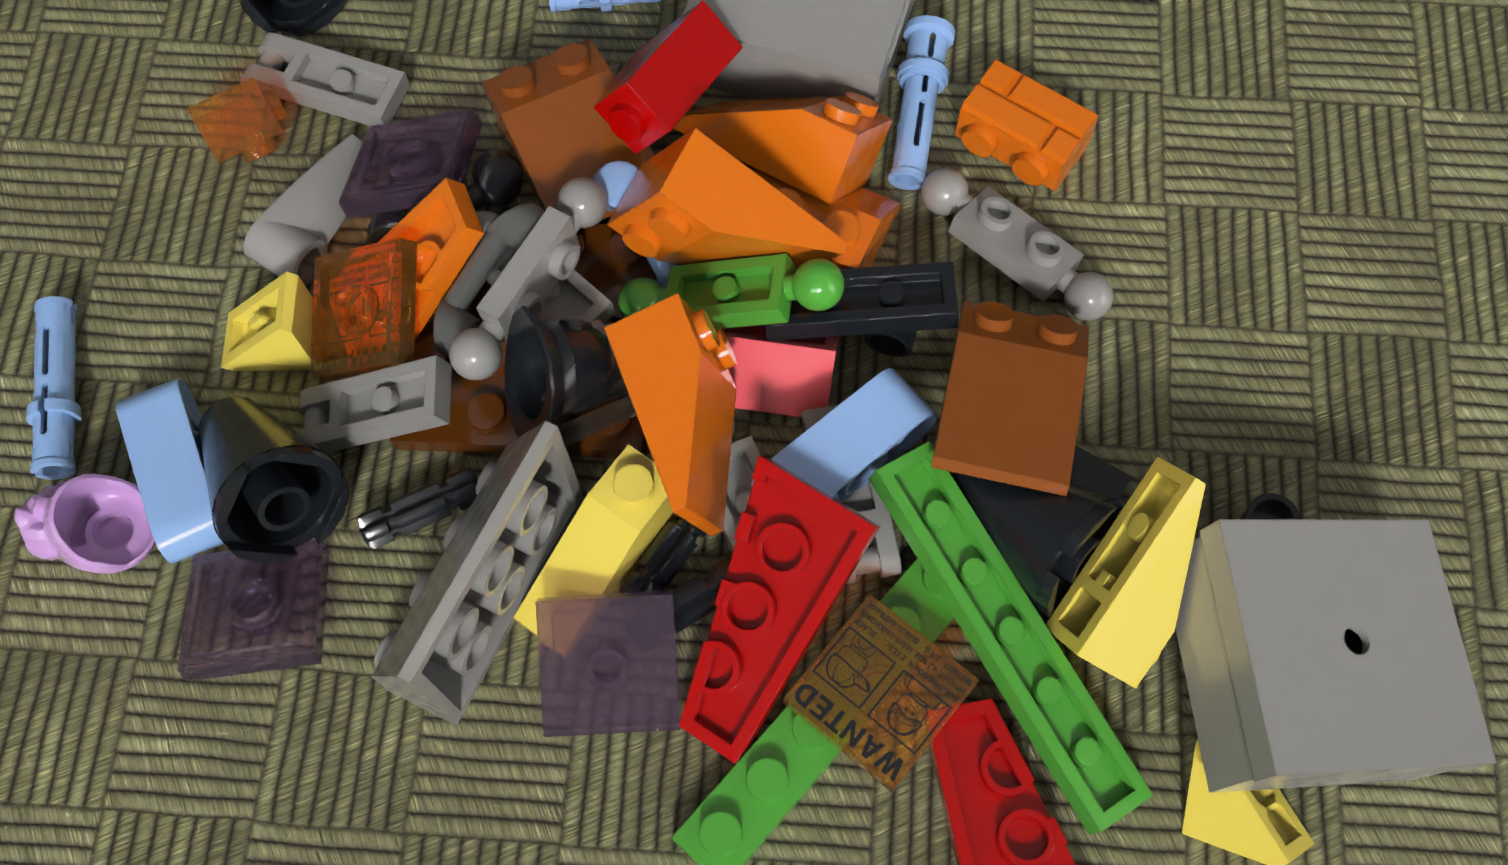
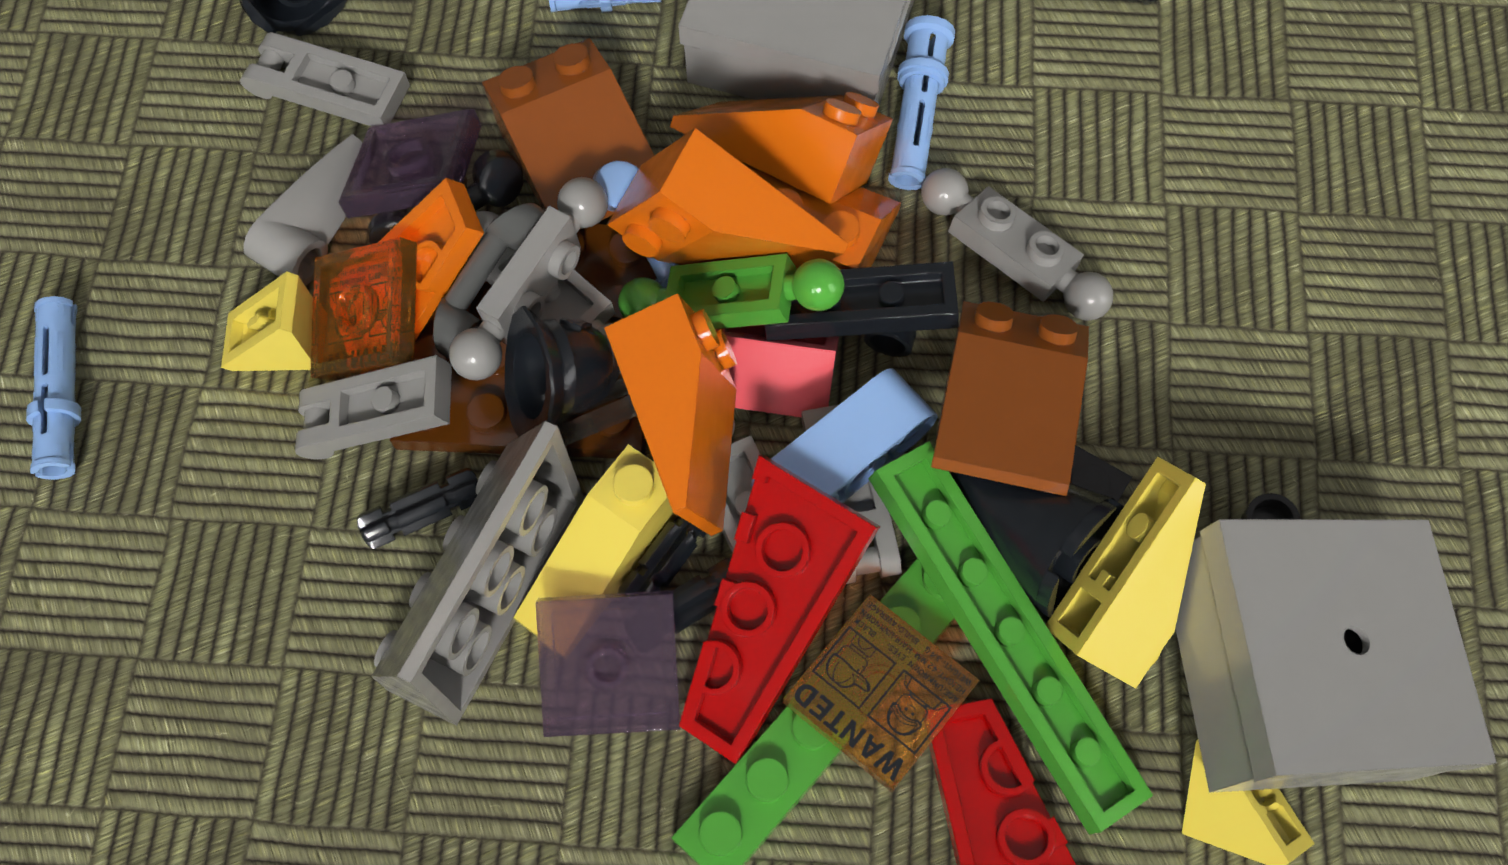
(88, 523): lavender hair -> none
(169, 468): light blue beam -> none
(240, 121): clear orange brick -> none
(254, 614): plate -> none
(267, 482): black cone -> none
(667, 77): red slope -> none
(1025, 126): orange brick -> none

